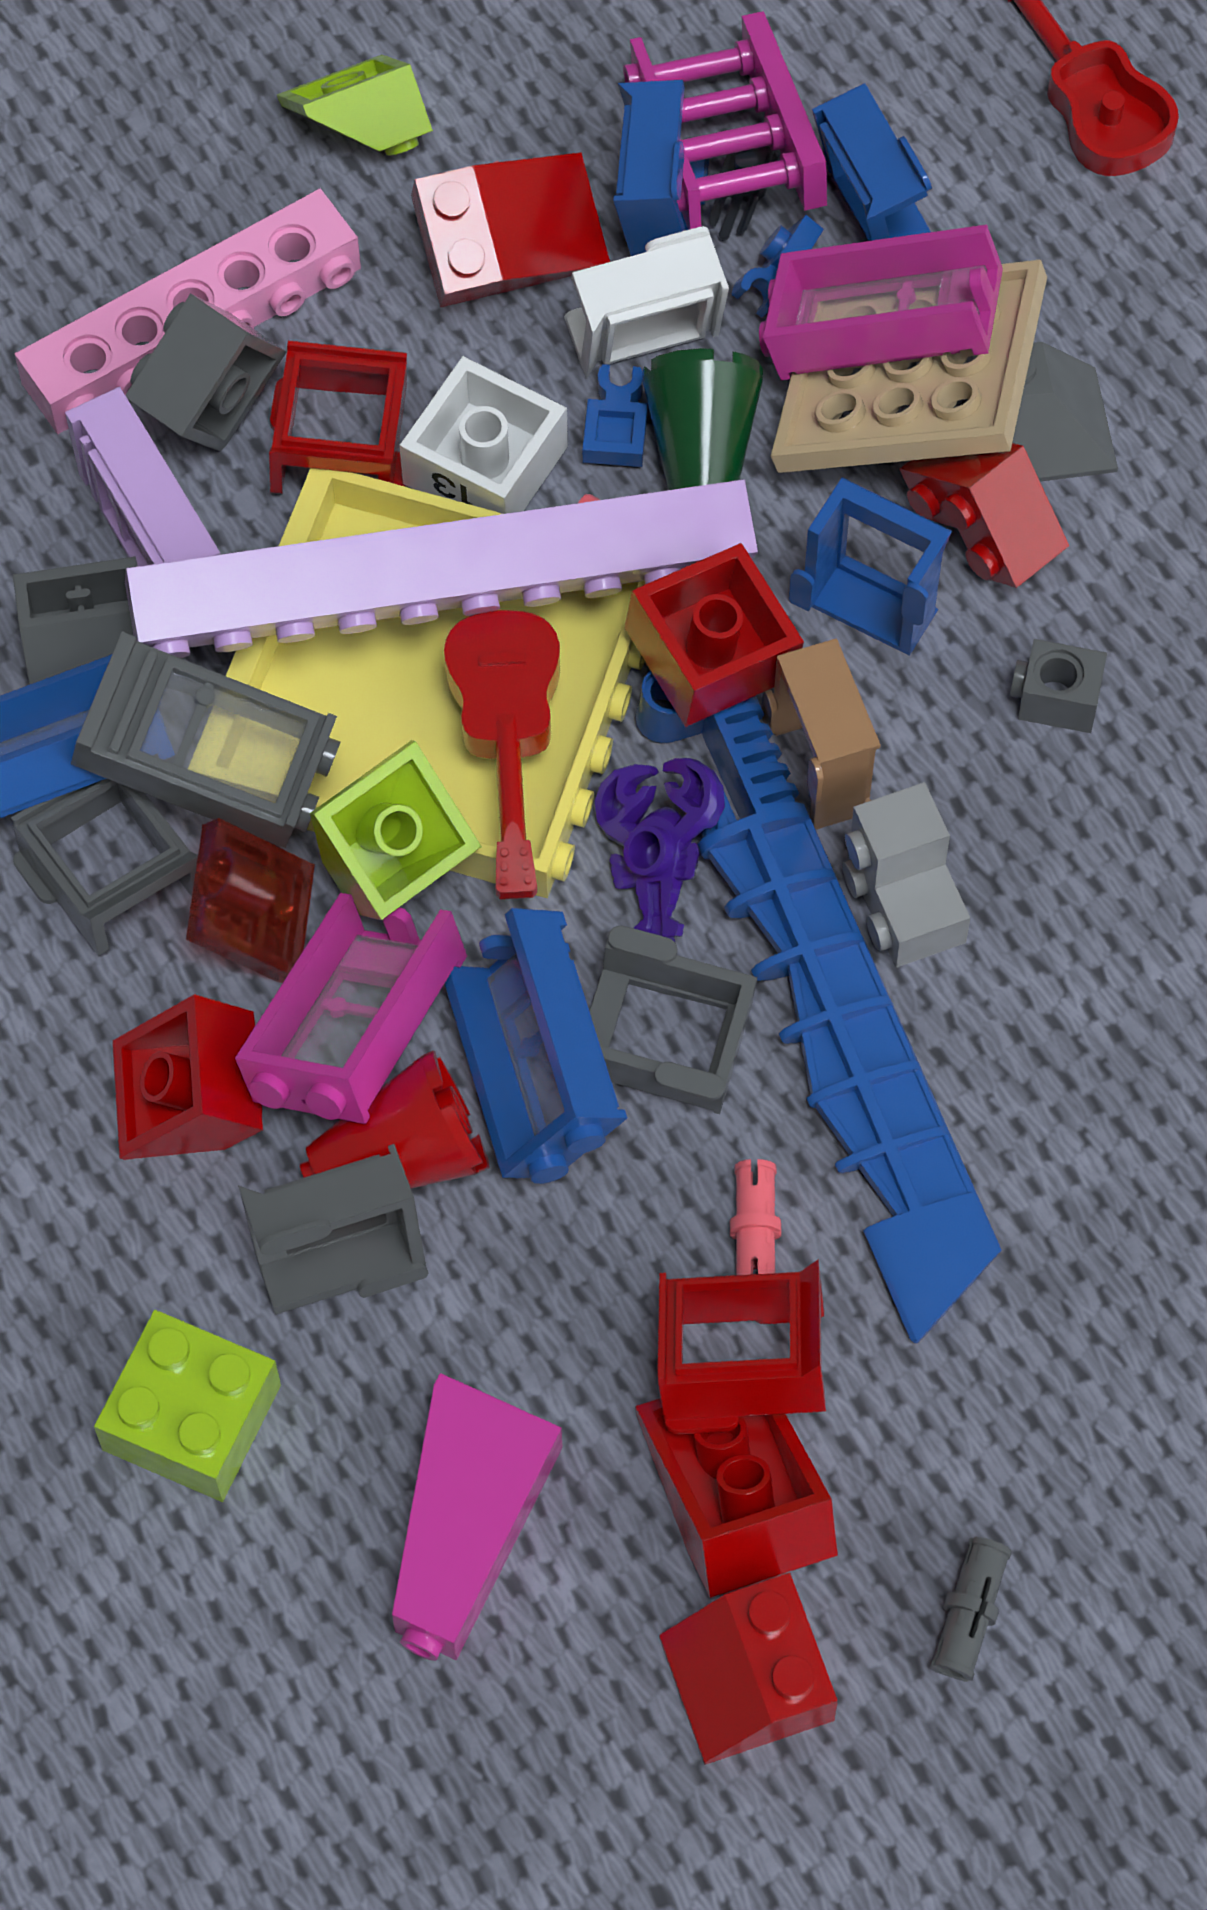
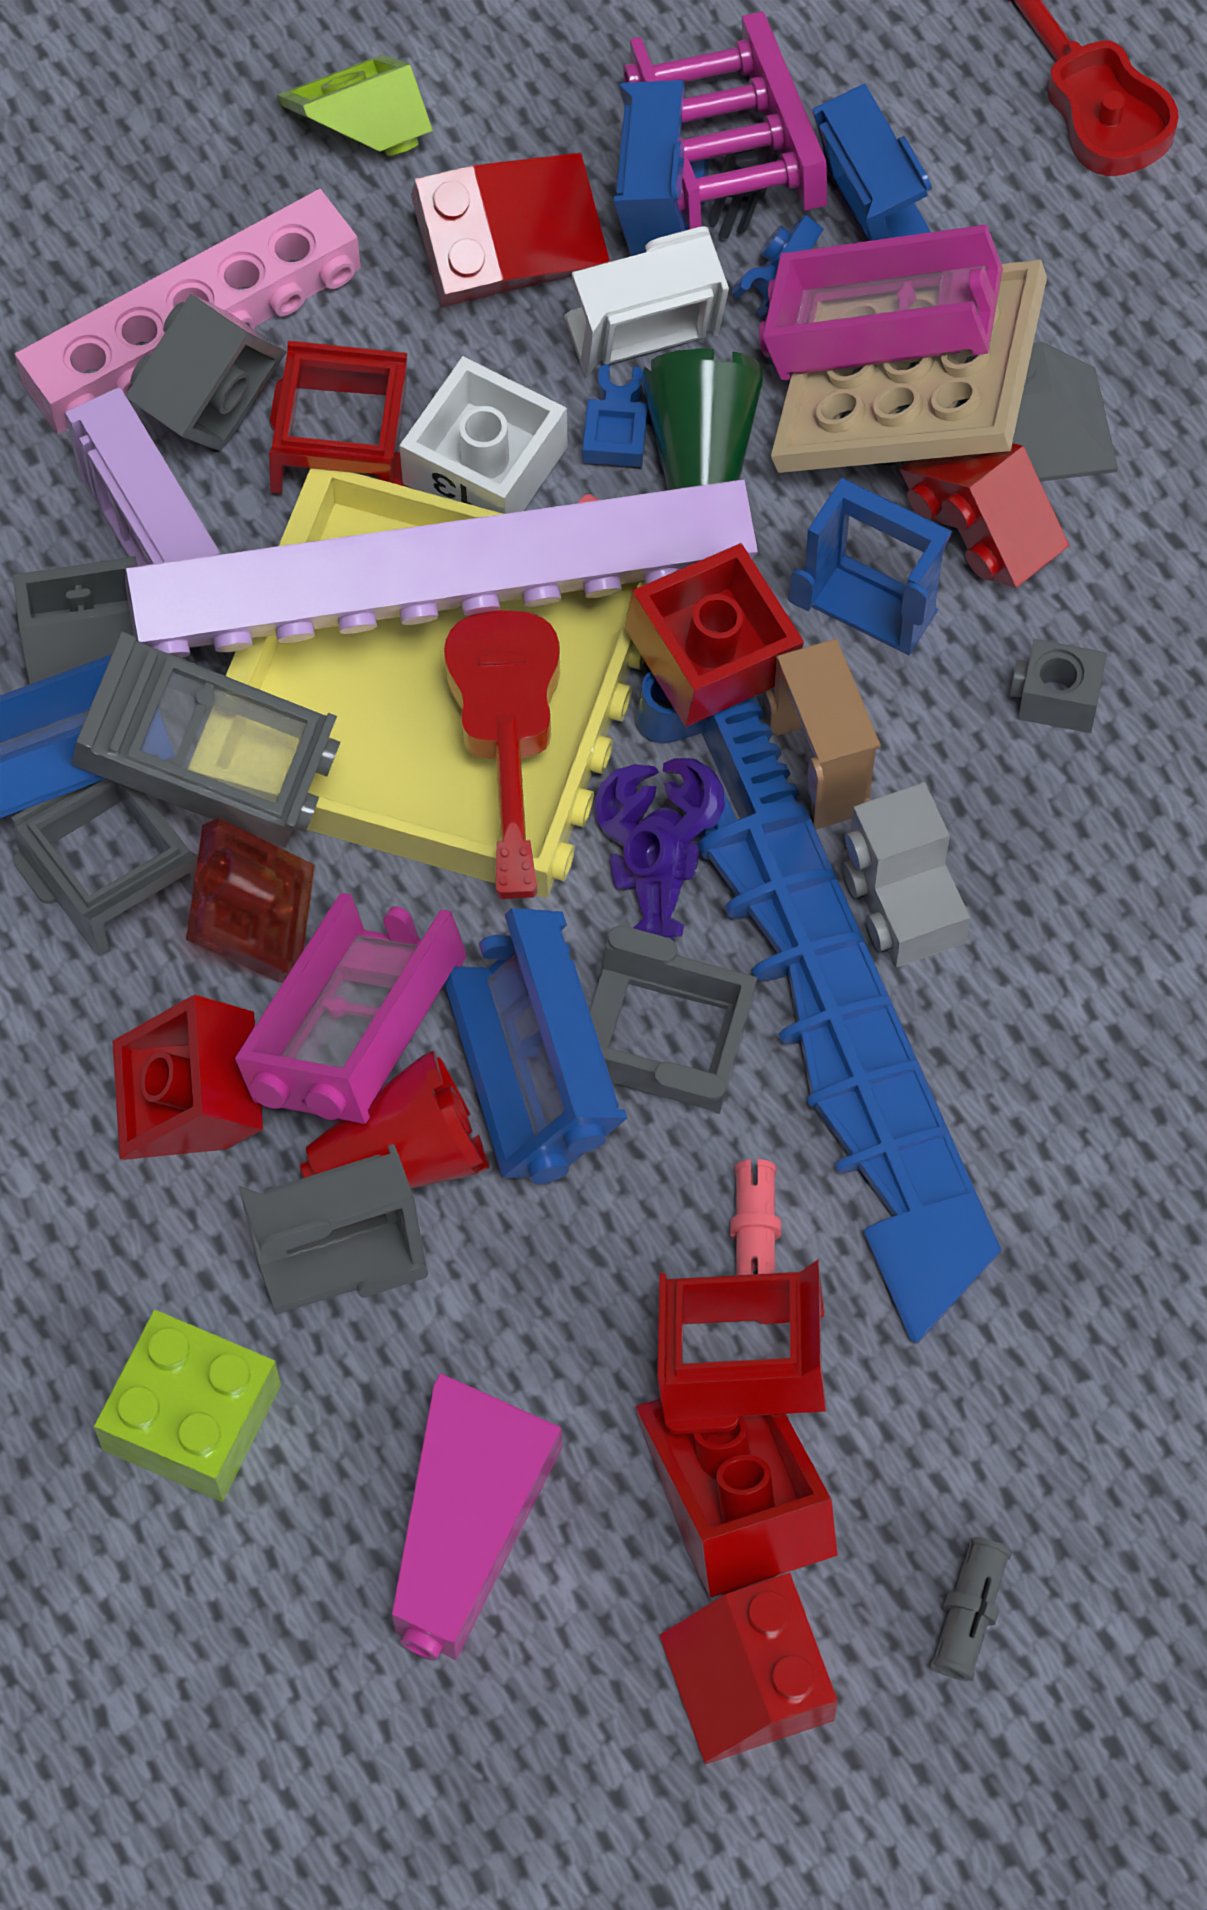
(391, 833): lime slope -> none

